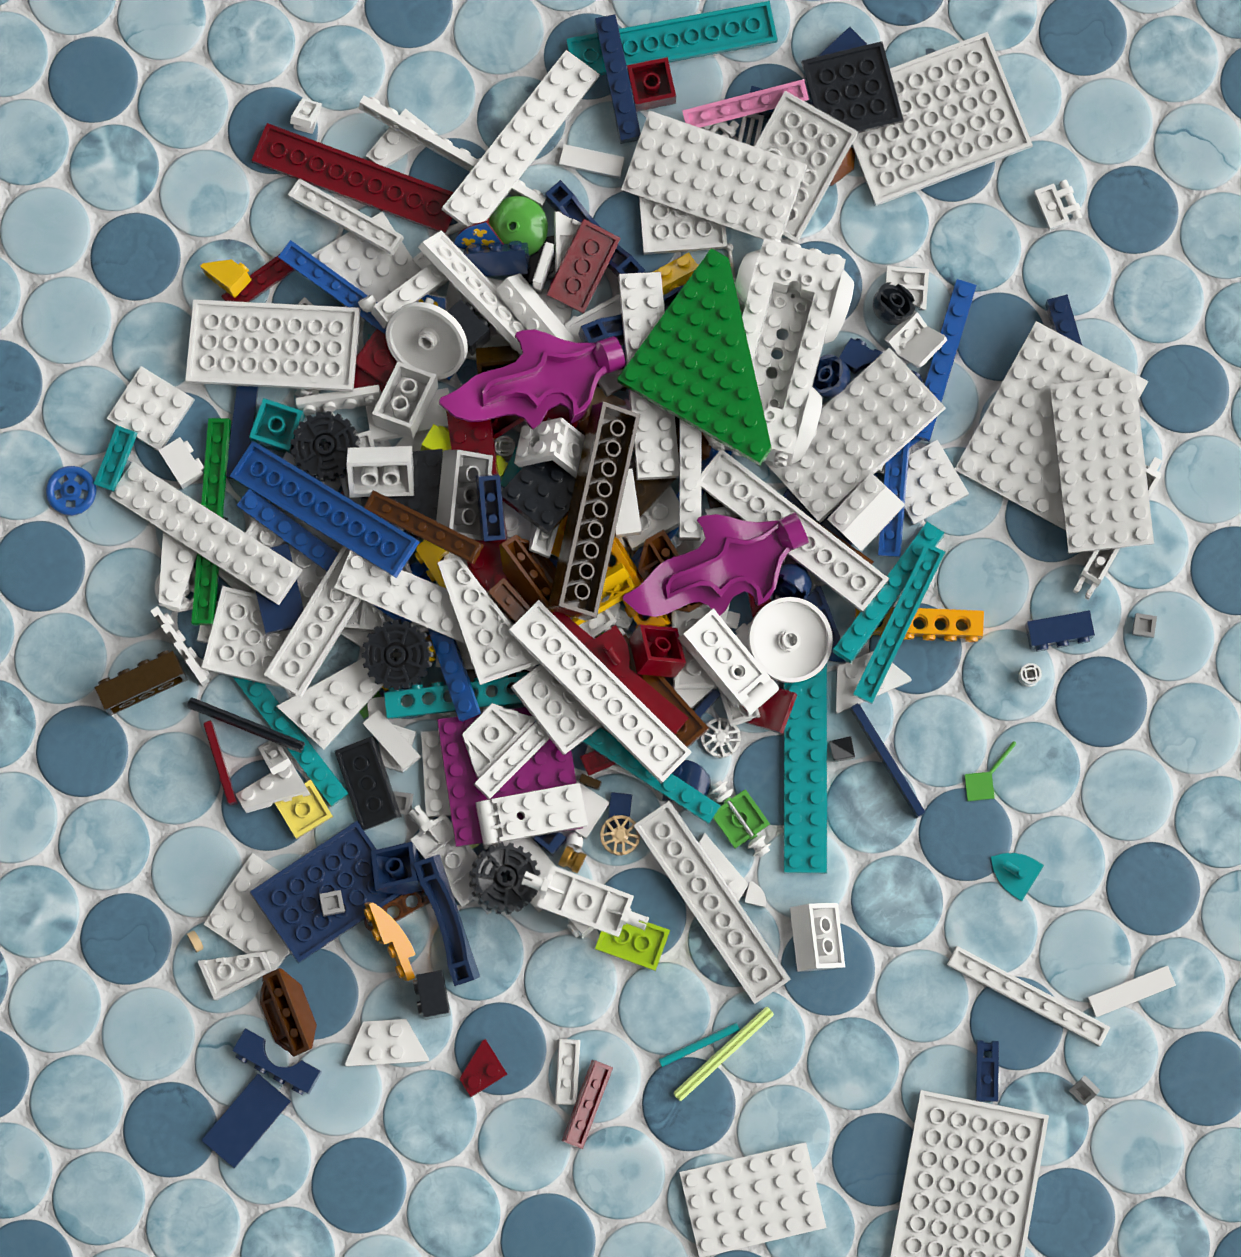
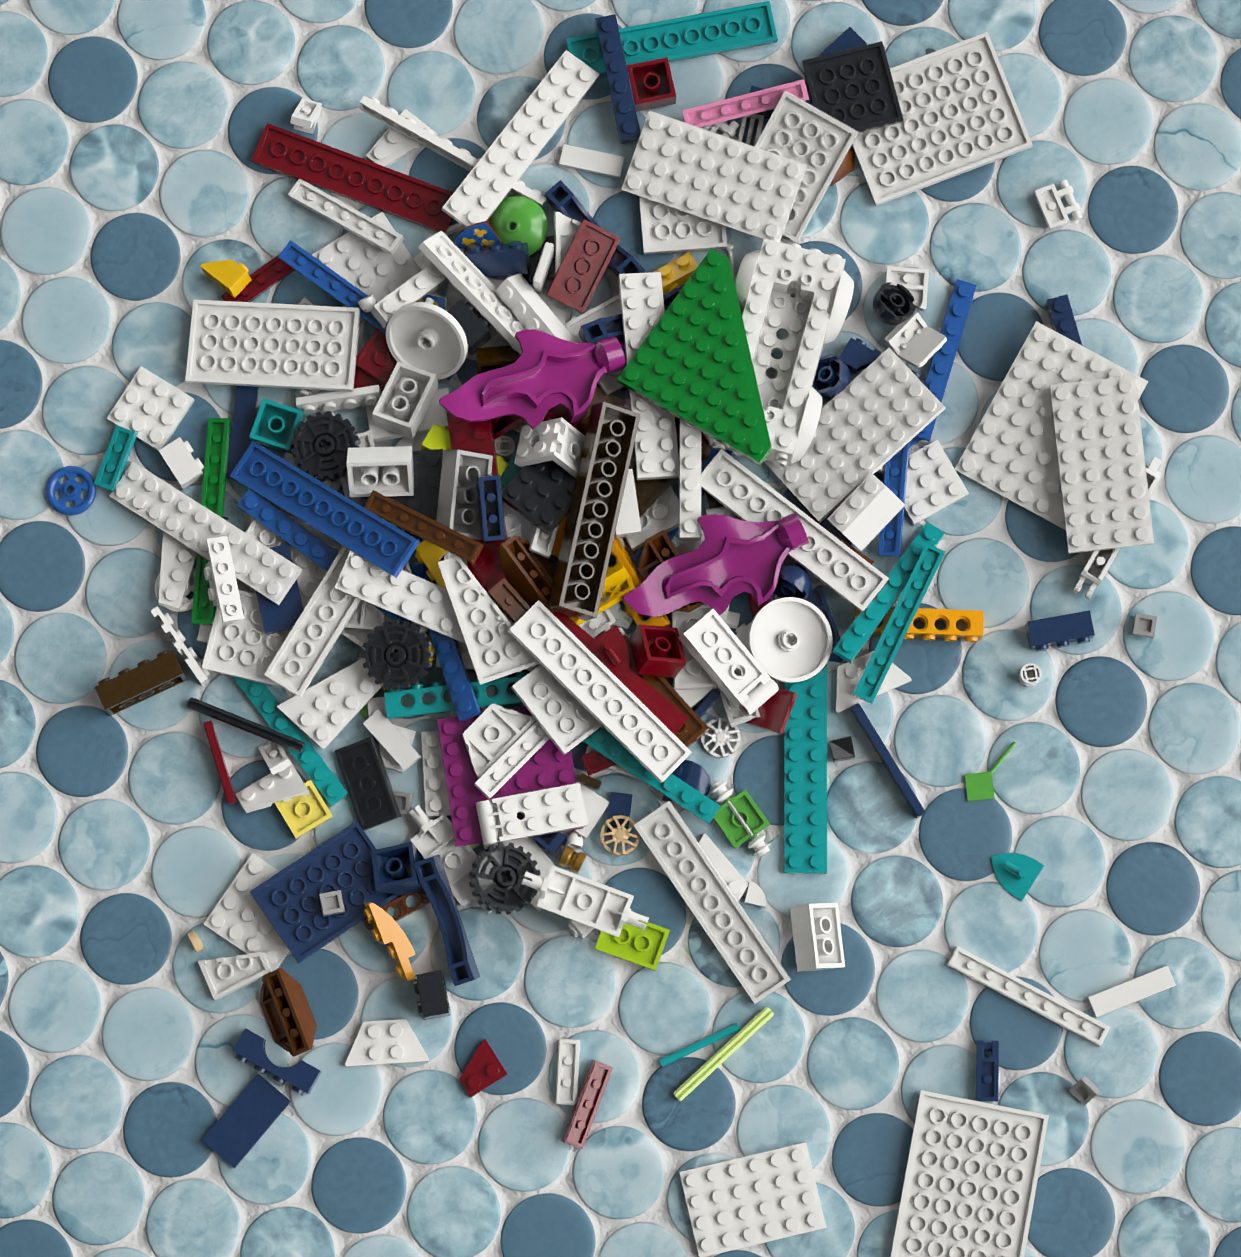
(222, 579): none -> white bracket

